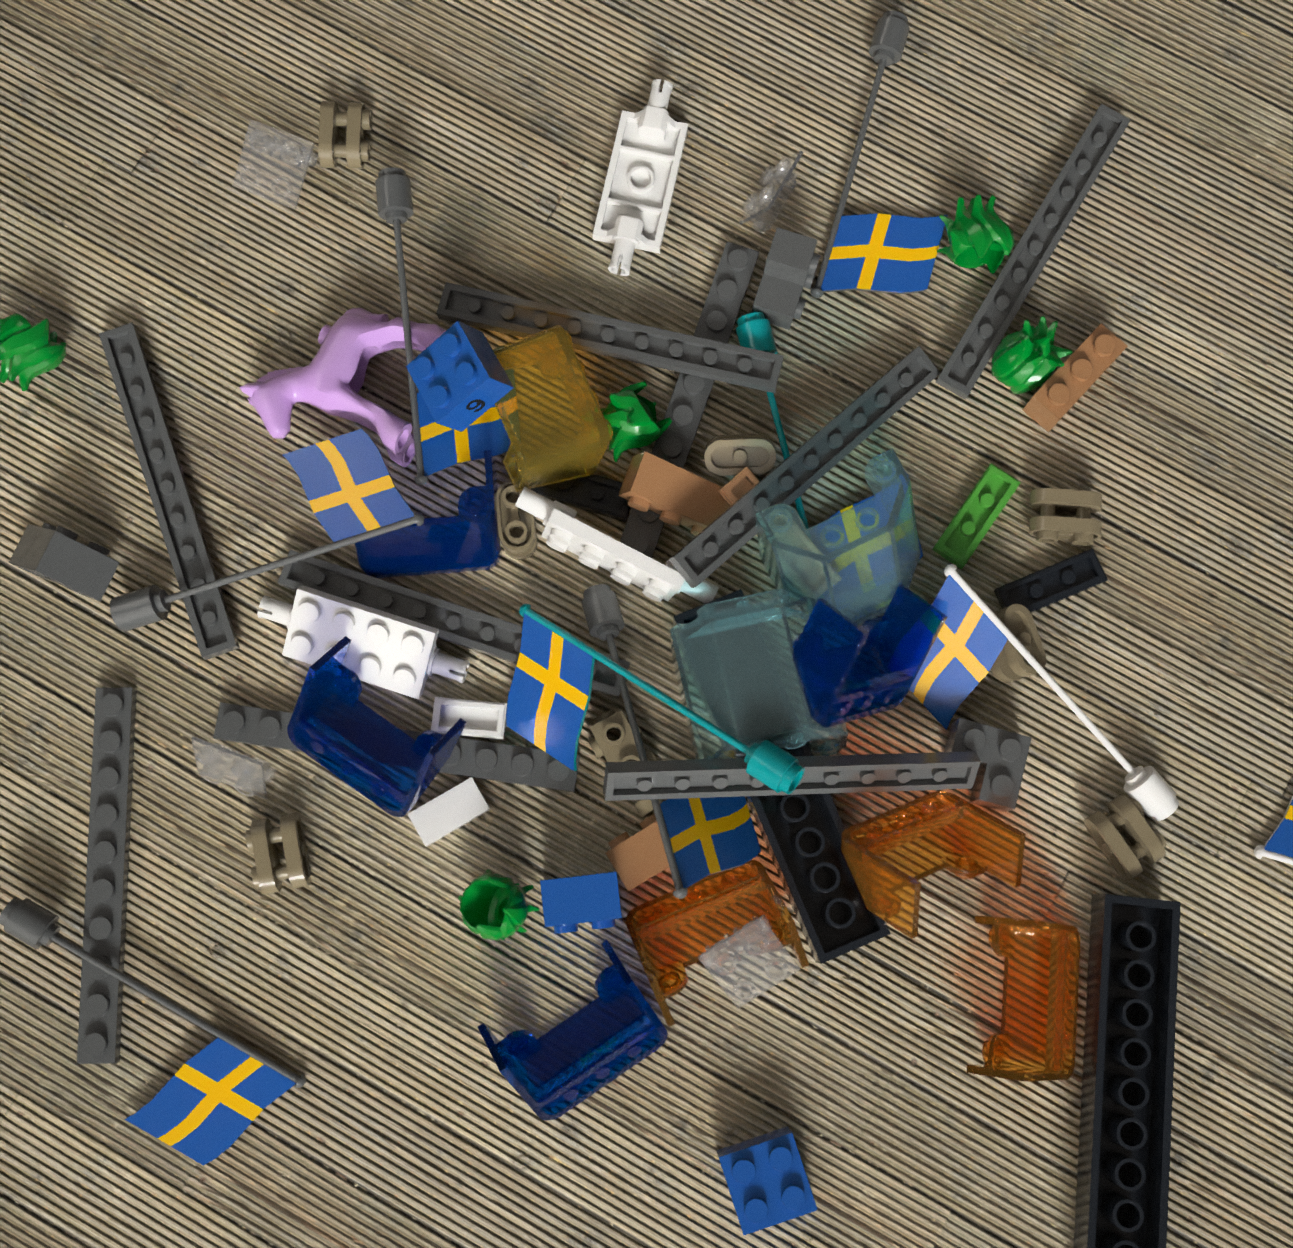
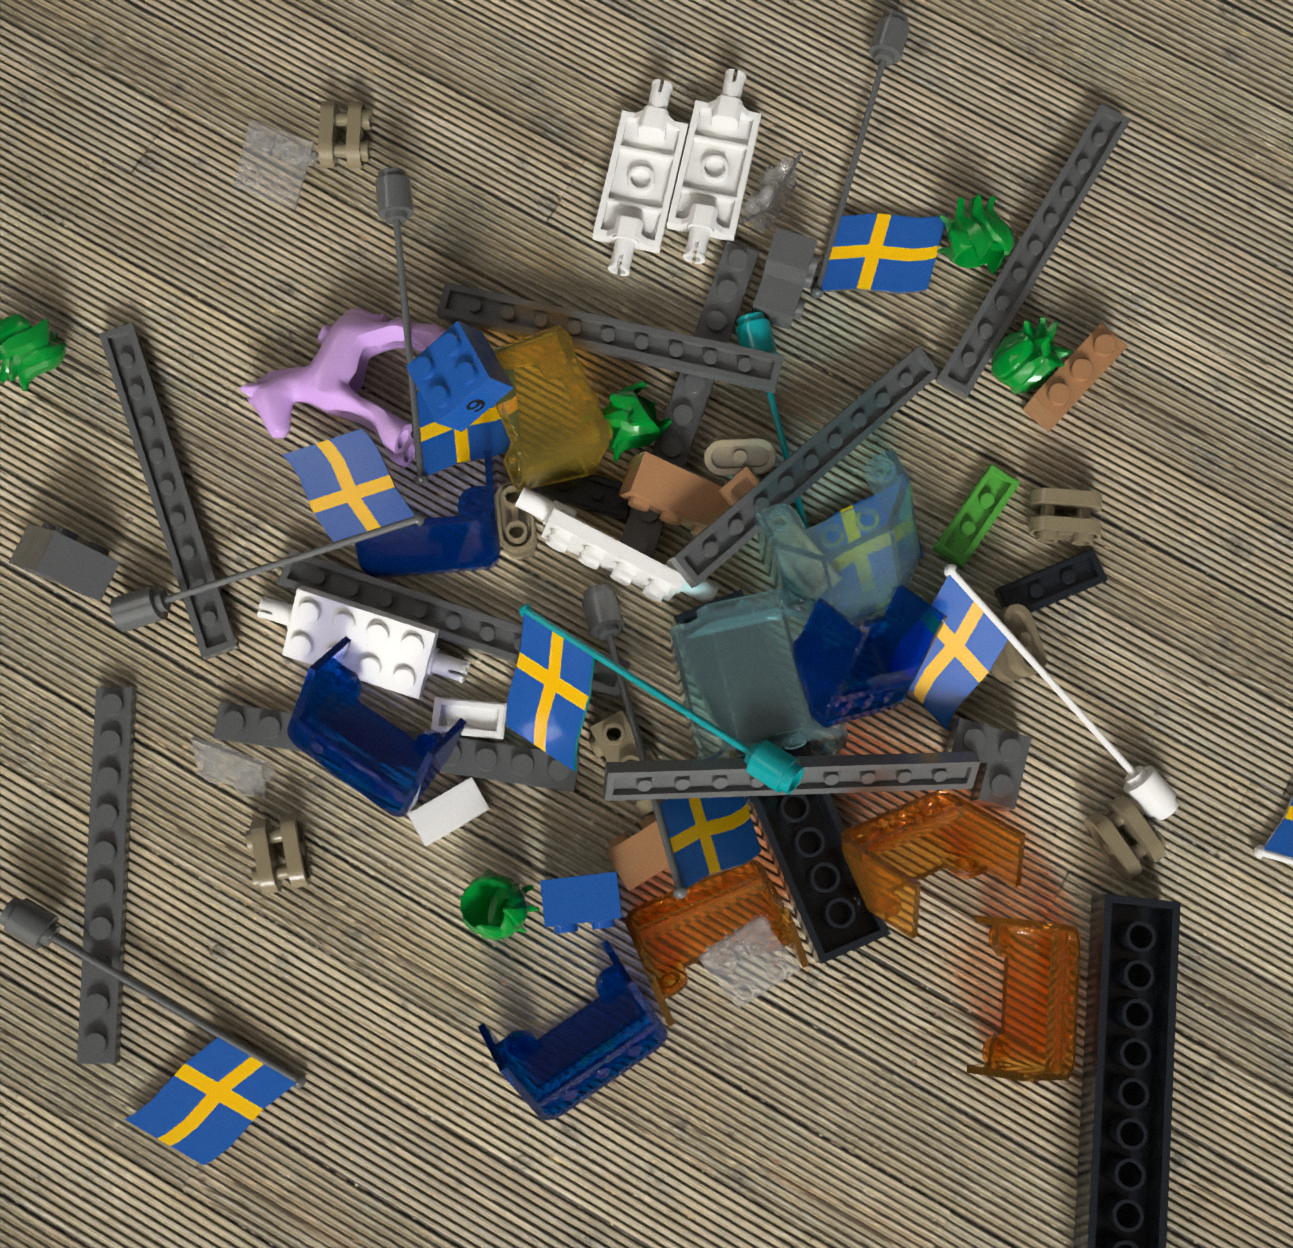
(714, 169): none -> white plate
(766, 1180): blue brick -> none

